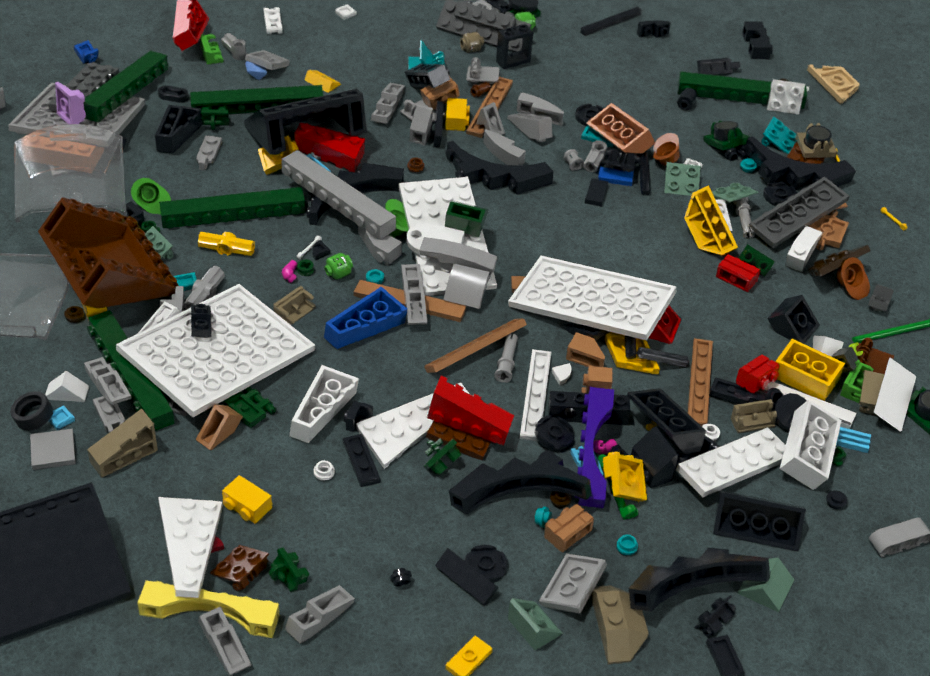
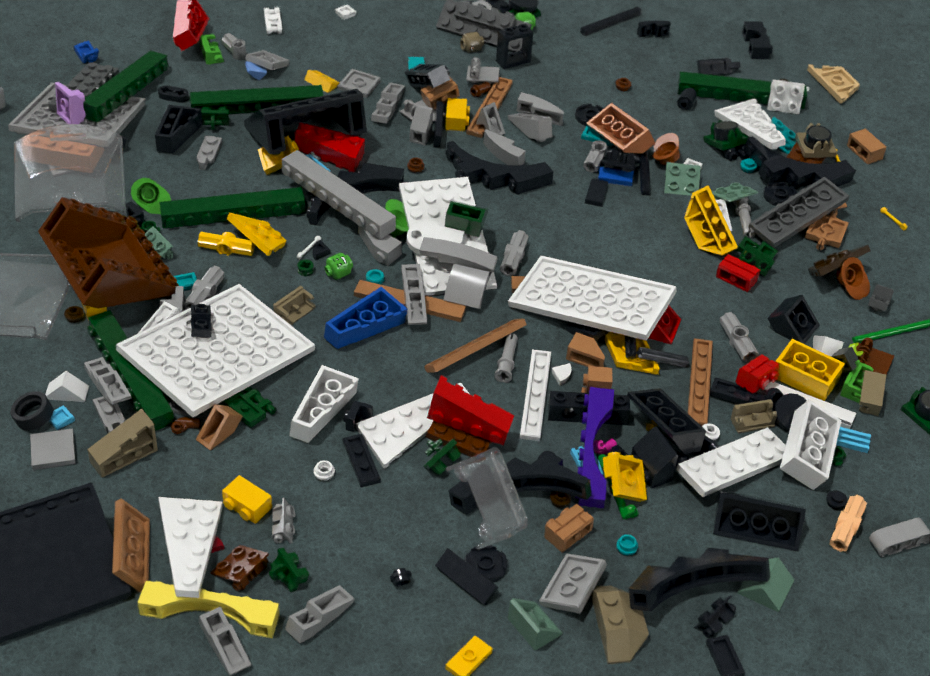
(131, 545): none -> medium nougat tile
(184, 423): none -> reddish brown arm
(258, 232): none -> yellow wing
(283, 515): none -> light grey hinge
(287, 271): dark pink arm -> none
(359, 80): none -> light grey tile
(427, 57): teal hinge -> none
(493, 494): none -> clear windscreen
(514, 253): none -> light grey piece
(542, 516): teal plate -> none
(554, 433): black tile -> none
(571, 161): light grey bush -> none
(623, 84): none -> reddish brown plate
(738, 337): none -> light grey piece
(753, 122): none -> white wing
(763, 248): none -> dark green slope
(803, 248): white slope -> none
(848, 523): none -> light nougat piece
(866, 146): none -> medium nougat brick
(895, 394): white sticker -> none

